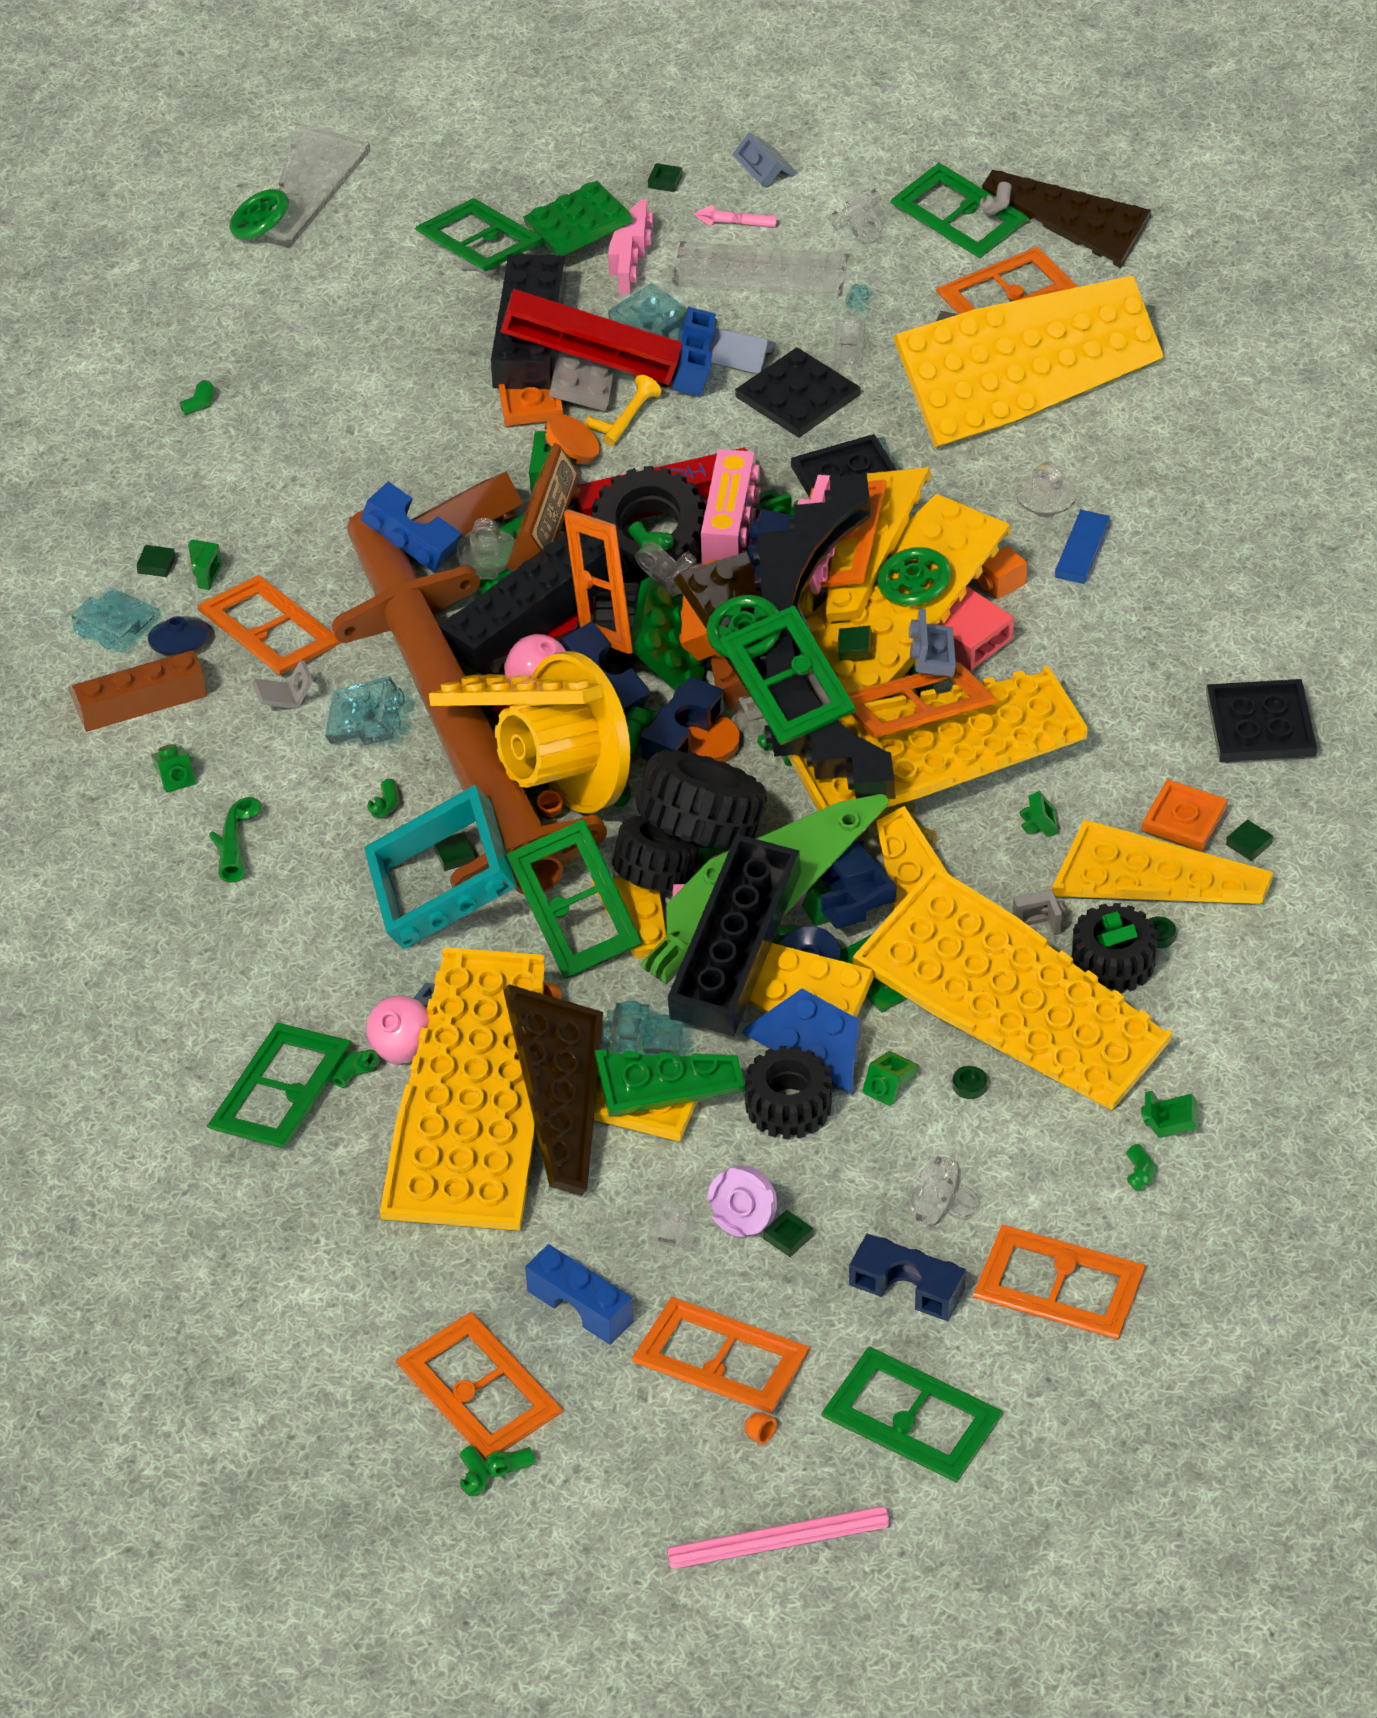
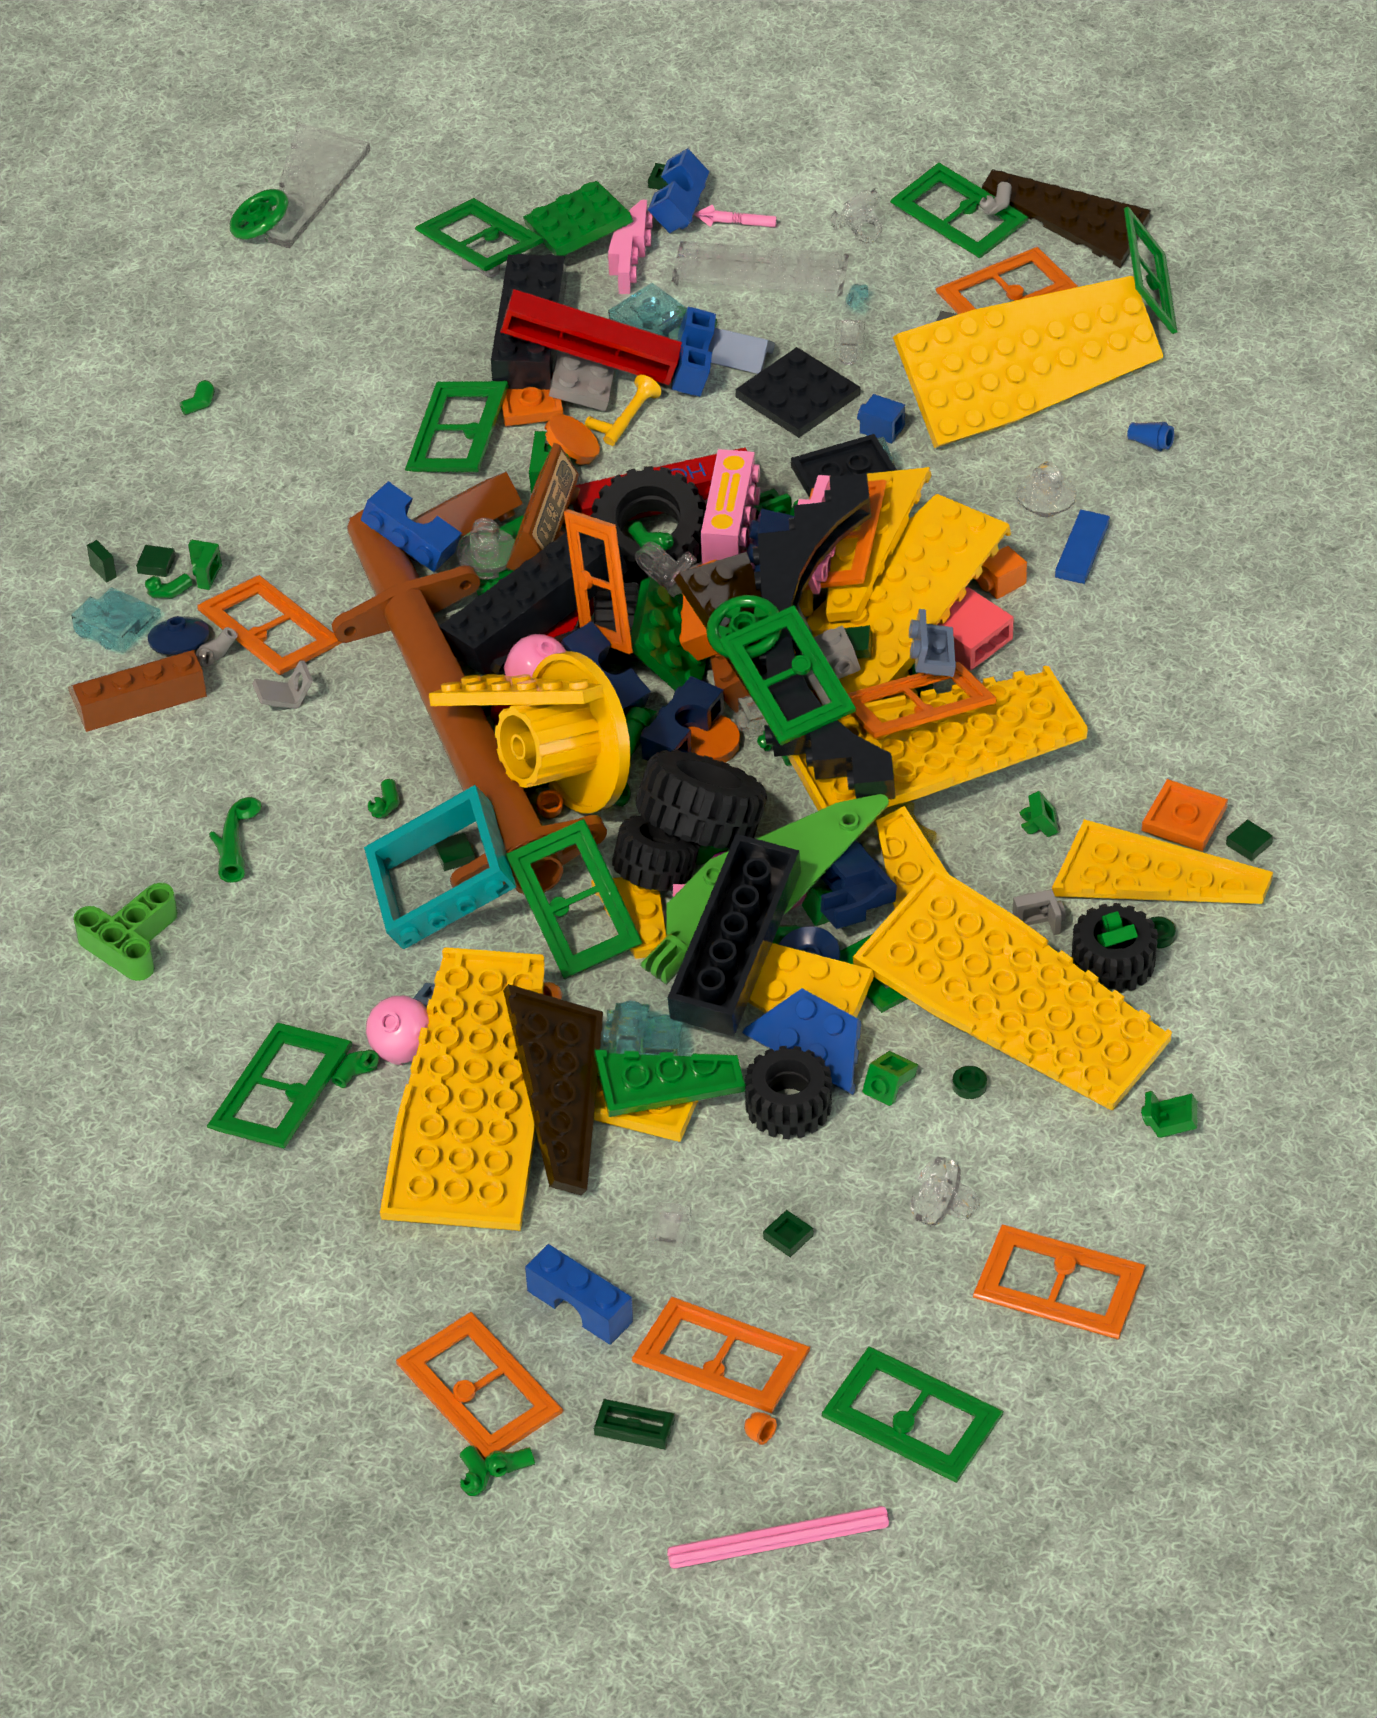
(101, 561): none -> dark green tile
(125, 937): none -> bright green beam
(167, 590): none -> green arm
(174, 767): green bracket -> none
(216, 648): none -> light grey arm
(365, 712): clear light blue plate -> none
(479, 432): none -> green door
(632, 1429): none -> dark green tile
(677, 201): none -> blue arch
(742, 1201): lavender tile -> none
(761, 159): sand blue panel -> none
(838, 651): none -> light grey bracket
(882, 418): none -> blue brick
(882, 1262): dark blue arch -> none
(914, 576): green plate -> none
(1144, 1167): green arm -> none
(1152, 434): none -> blue cone
(1166, 313): none -> green door
(1261, 720): black plate -> none

